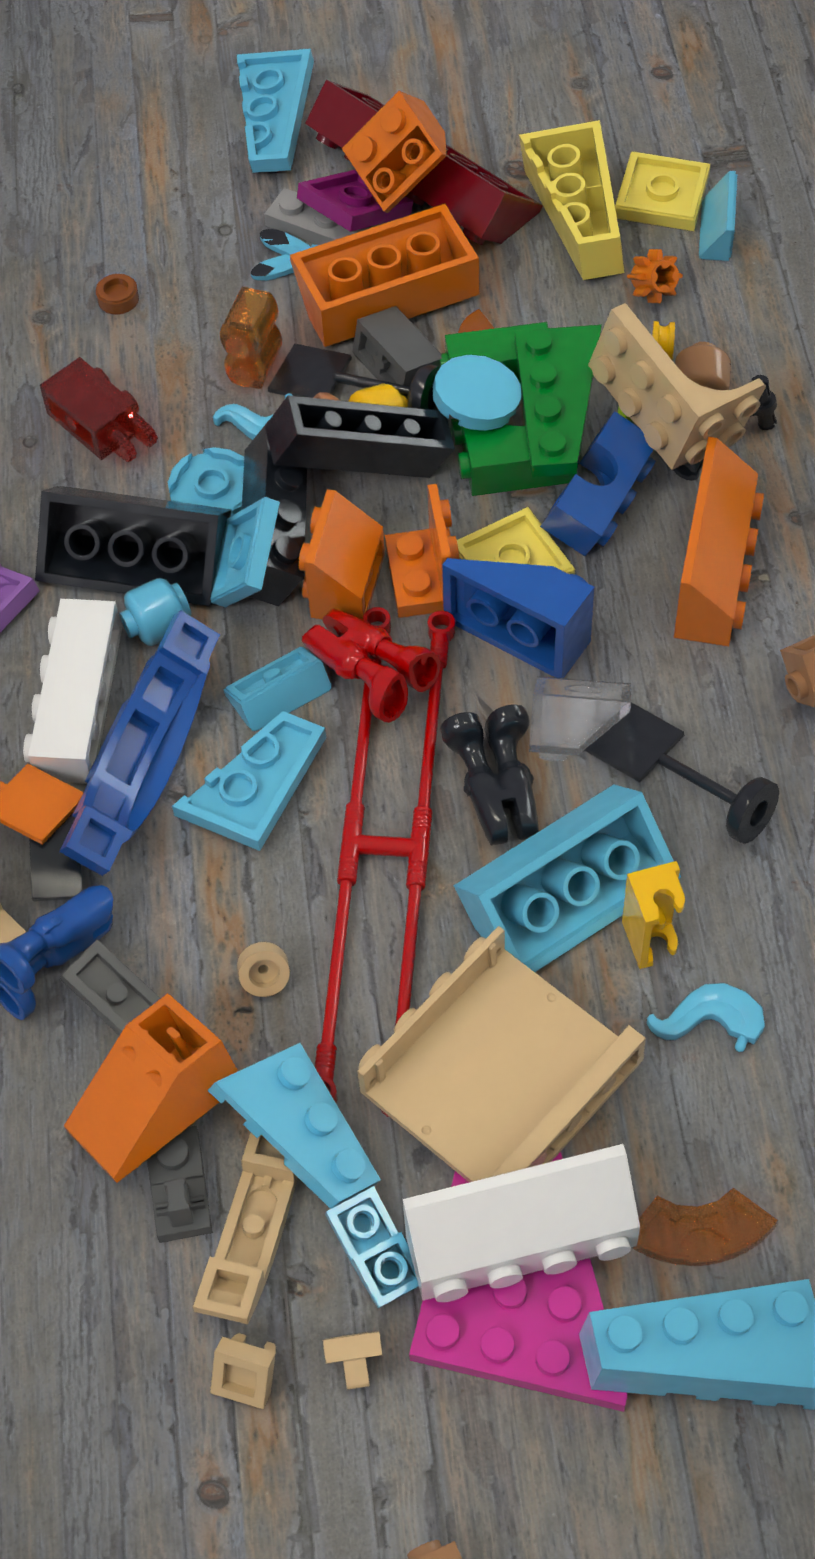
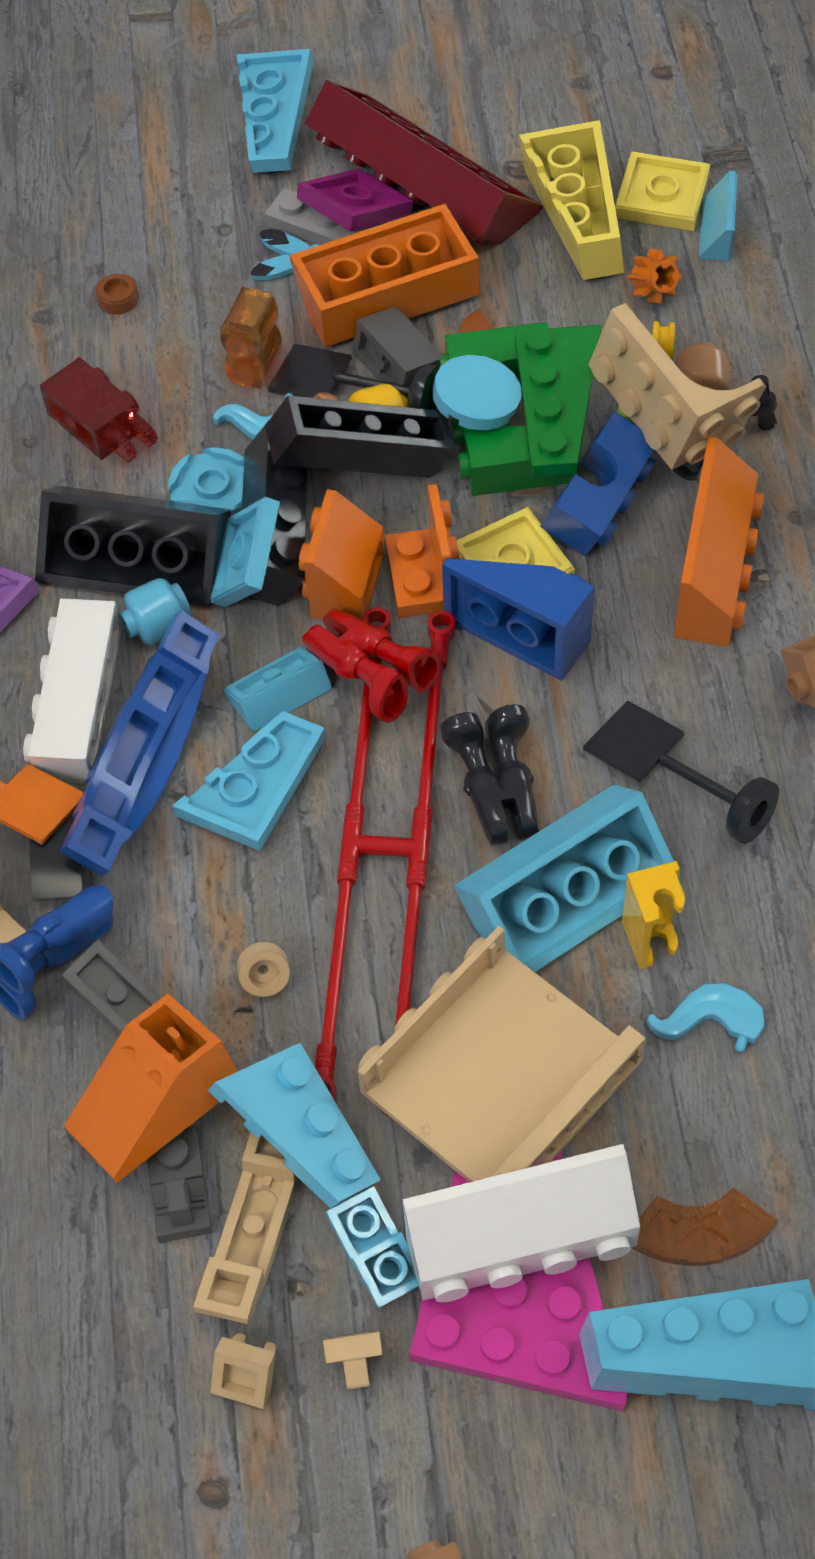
(397, 148): orange slope -> none
(574, 714): clear slope -> none

